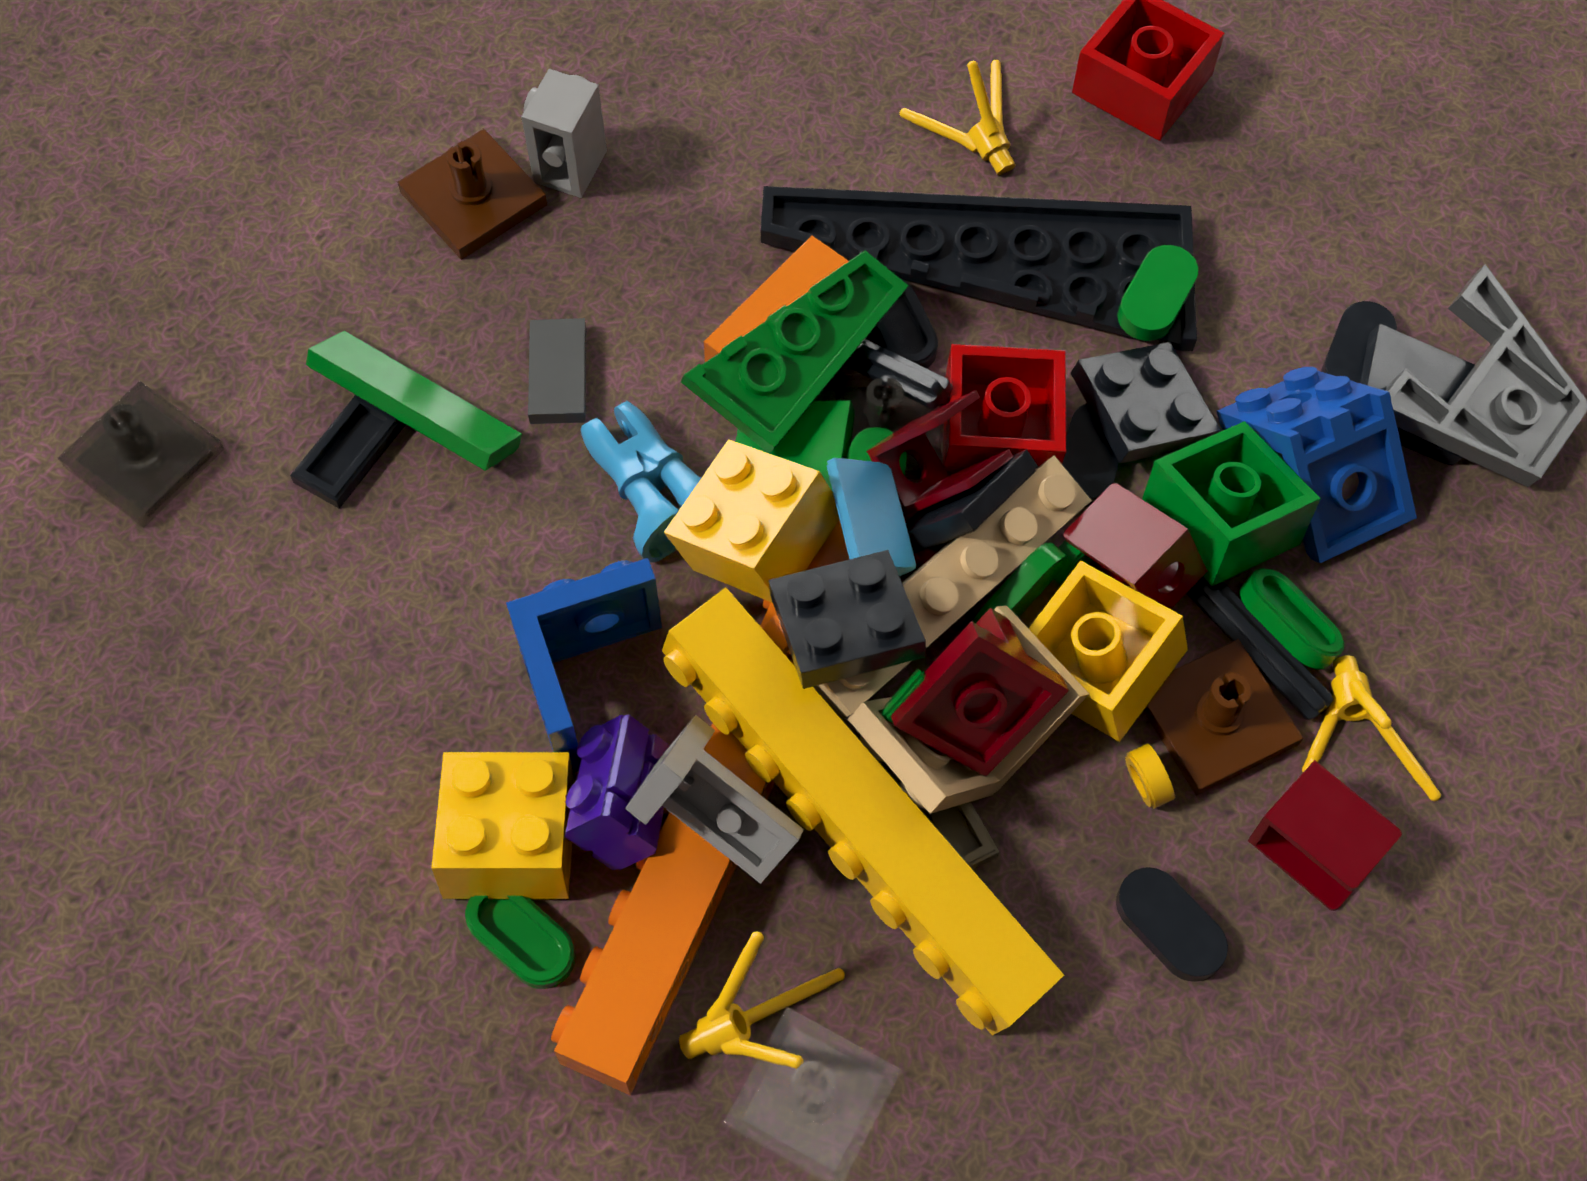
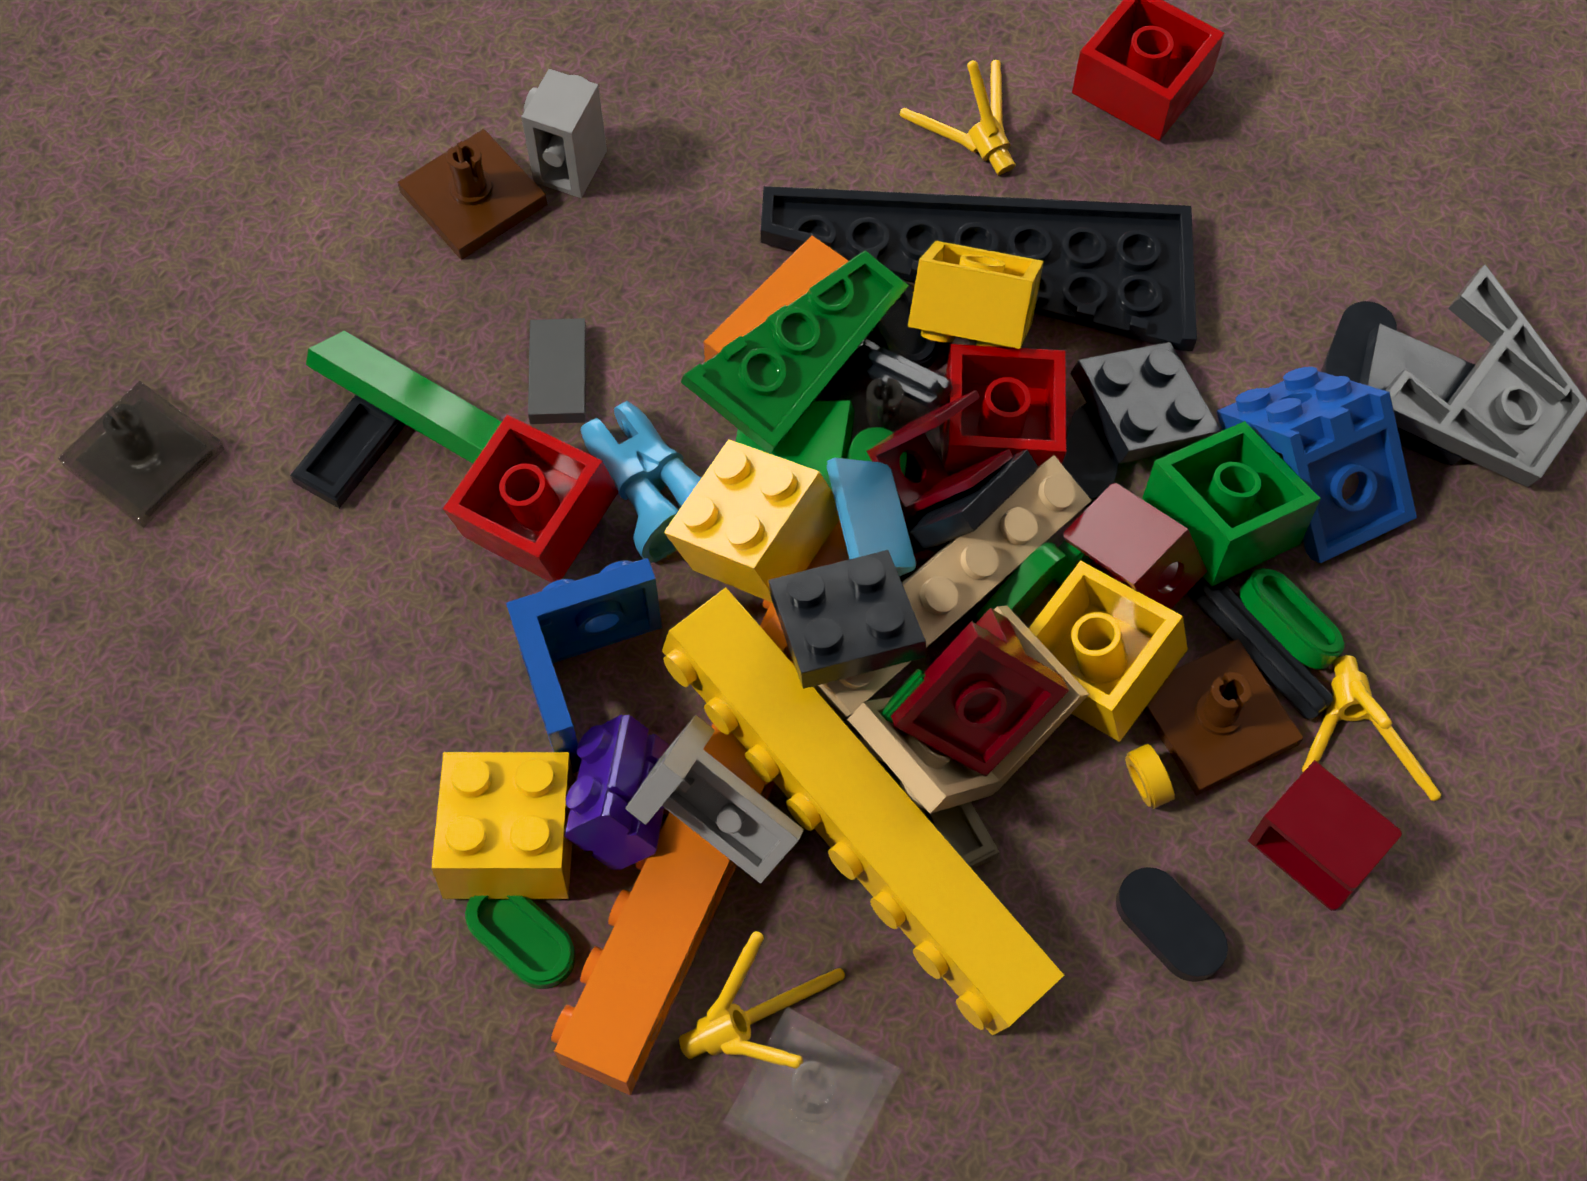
(531, 499): none -> red brick
(974, 295): none -> yellow brick
(1157, 292): green tile -> none

